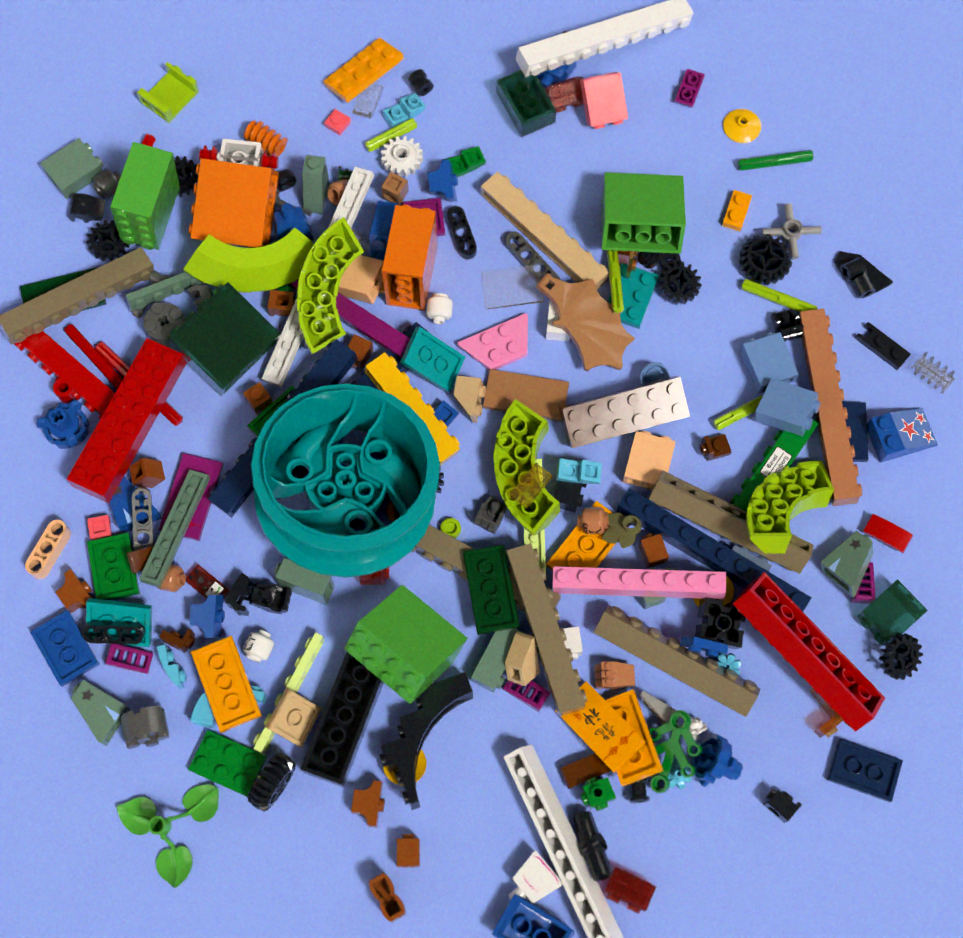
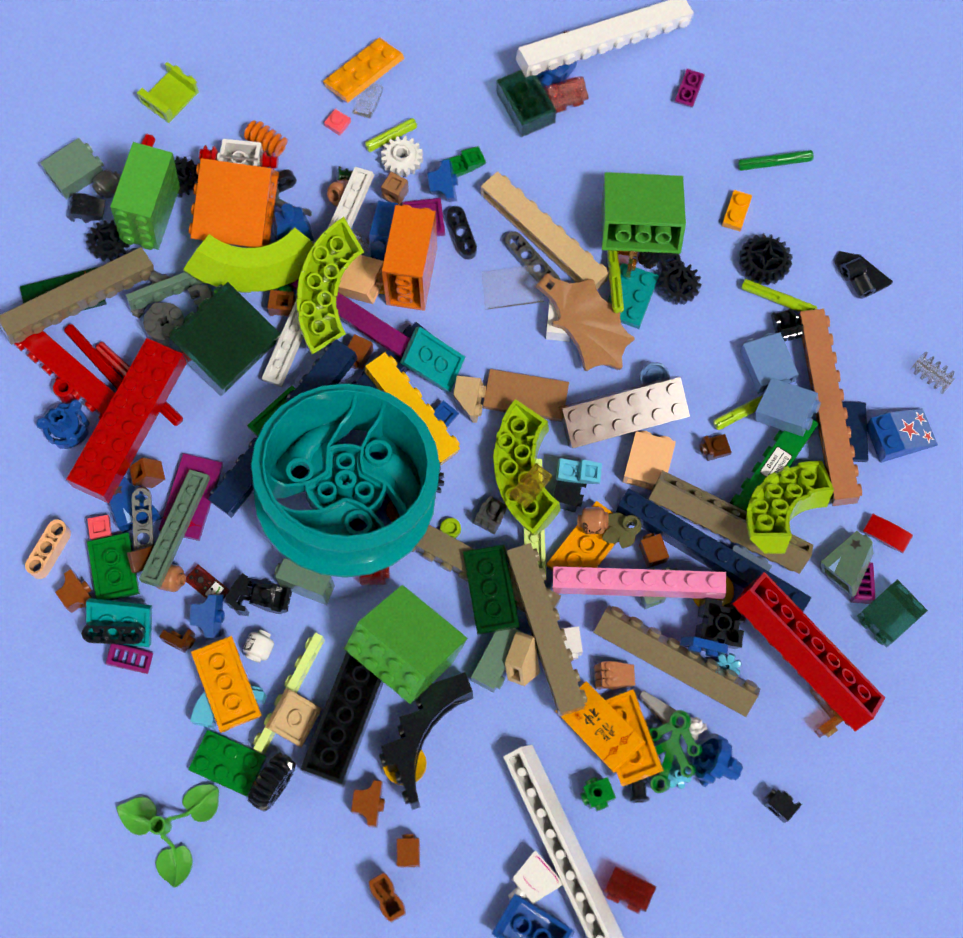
(64, 648): blue plate -> none
(99, 710): sand green slope -> none
(144, 727): dark grey brick -> none
(174, 671): medium azure slope -> none
(257, 398): dark orange brick -> none
(315, 183): sand green slope -> none
(407, 108): medium azure slope -> none
(419, 80): black wheel -> none
(439, 308): white head -> none
(499, 344): bright pink wing -> none
(537, 688): magenta slope -> none
(583, 770): reddish brown slope -> none
(592, 846): black piece -> none
(604, 99): coral brick -> none
(742, 132): yellow dish -> none
(796, 226): light grey bar -> none
(865, 770): dark blue tile -> none
(883, 346): black hinge -> none
(900, 656): black gear -> none

